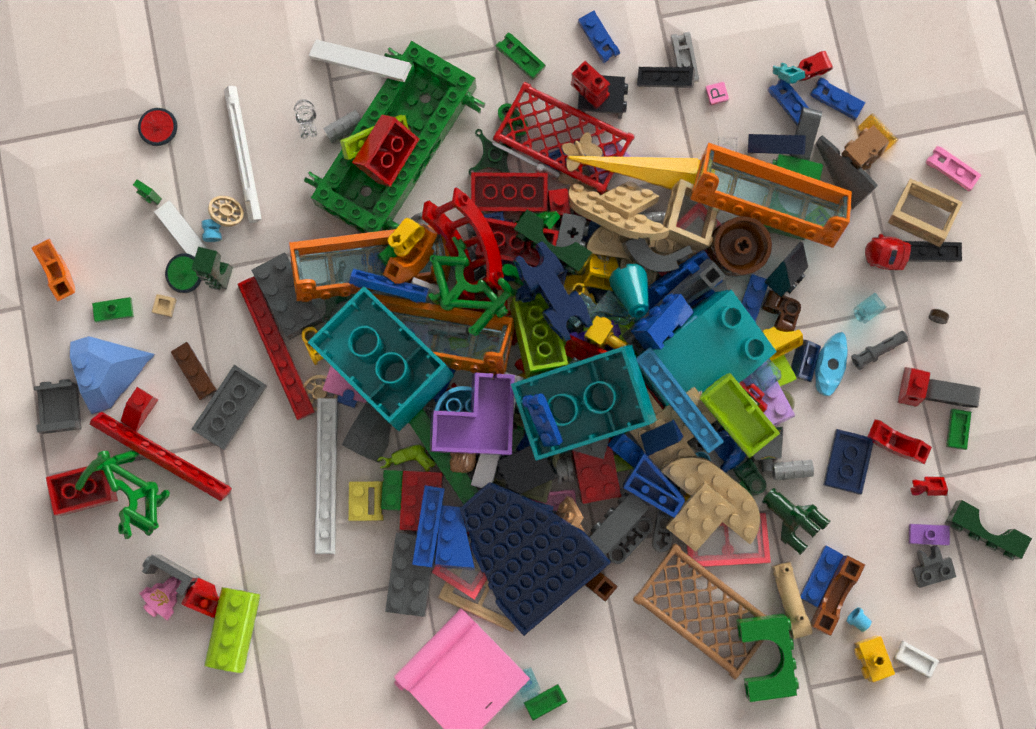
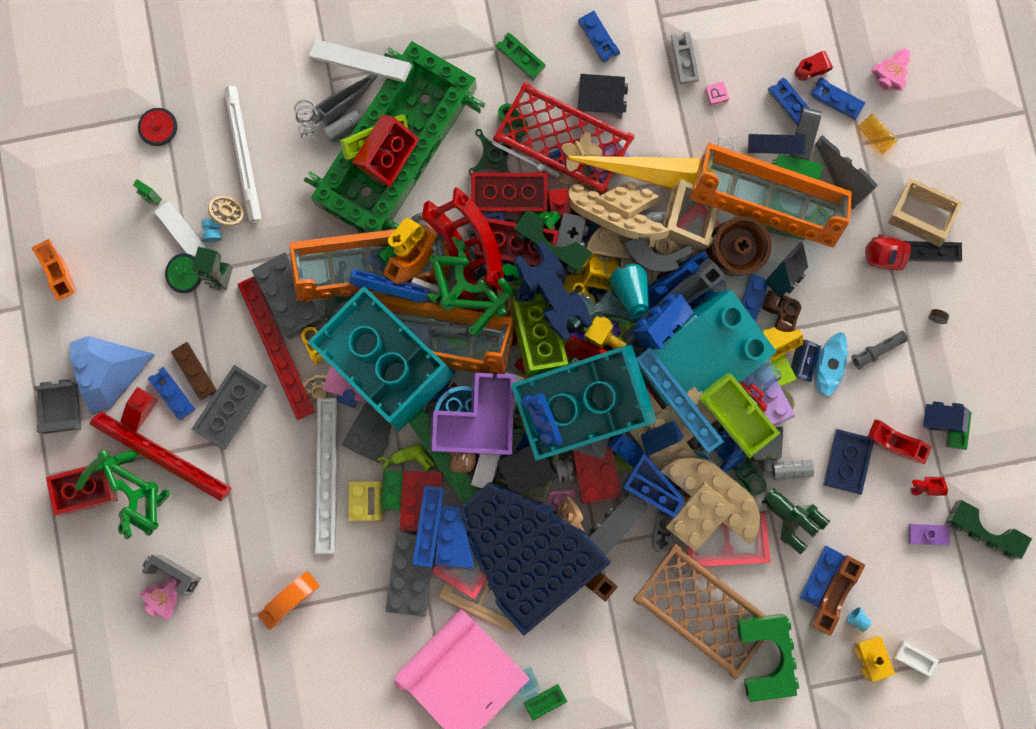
(113, 309): green plate -> none
(164, 305): tan plate -> none
(172, 394): none -> blue plate
(202, 598): red slope -> none
(232, 630): lime container -> none
(288, 600): none -> orange arch
(340, 102): none -> dark grey piece
(591, 83): red hips -> none
(636, 540): dark grey beam -> none
(666, 77): black plate -> none
(788, 74): teal plate -> none
(792, 600): tan piece -> none
(866, 148): medium nougat brick -> none
(869, 308): clear light blue brick -> none
(893, 71): none -> bright pink rock
(914, 385): red torso -> none
(933, 568): dark grey plate -> none
(946, 418): none -> dark blue brick
(953, 168): bright pink plate -> none
(953, 393): dark grey beam -> none

